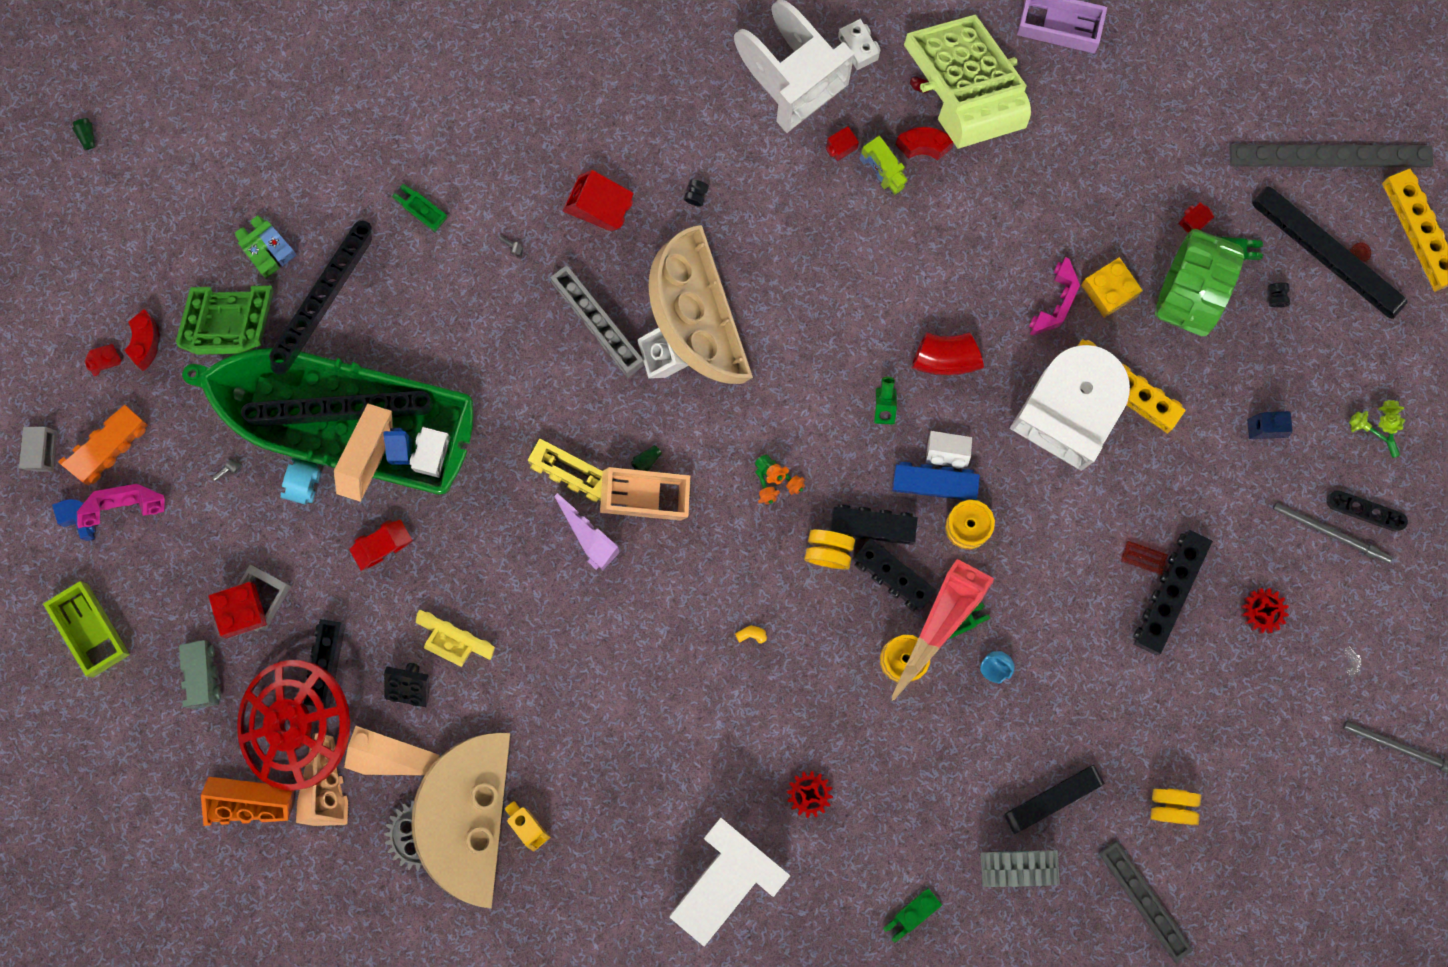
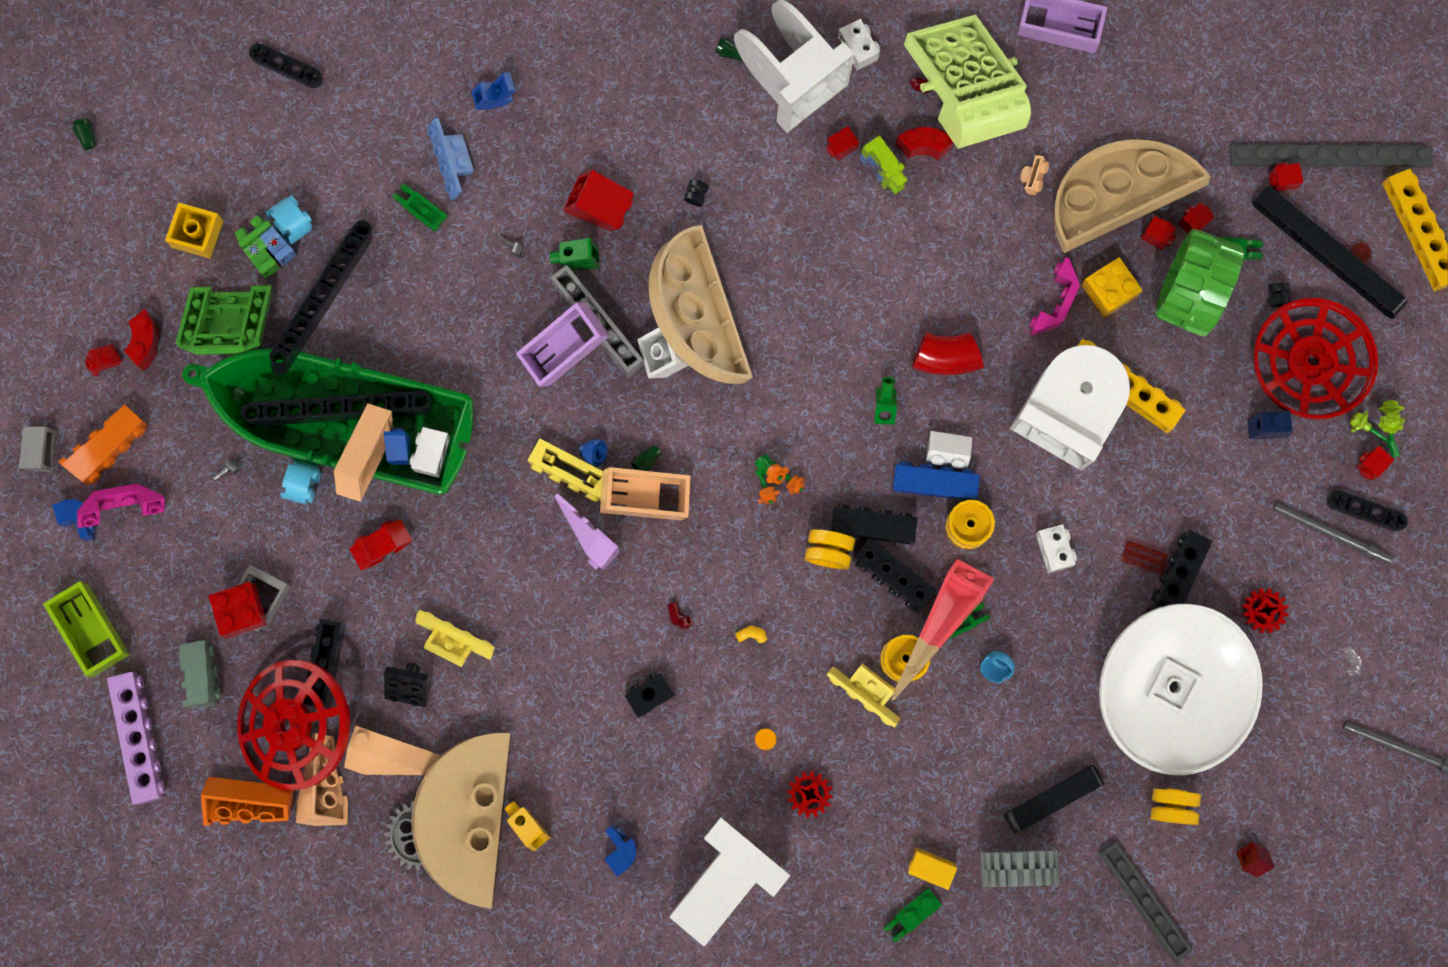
(118, 687): none -> lavender brick
(194, 230): none -> yellow brick
(287, 64): none -> black beam
(289, 220): none -> medium azure brick
(452, 157): none -> medium blue bracket
(494, 94): none -> blue brick
(564, 343): none -> lavender piece
(577, 254): none -> green torso
(594, 452): none -> blue brick
(626, 853): none -> blue brick
(642, 706): none -> black brick
(677, 618): none -> dark red arm
(727, 49): none -> dark green cone
(765, 739): none -> light orange tile
(869, 690): none -> light yellow bracket
(932, 868): none -> yellow hinge
(1034, 175): none -> light nougat piece
(1056, 548): none -> white brick
(1119, 186): none -> tan plate
(1159, 233): none -> red brick
(1214, 696): none -> white dish
(1255, 859): none -> dark red panel
(1286, 177): none -> red brick
(1323, 351): none -> red dish
(1374, 463): none -> red brick

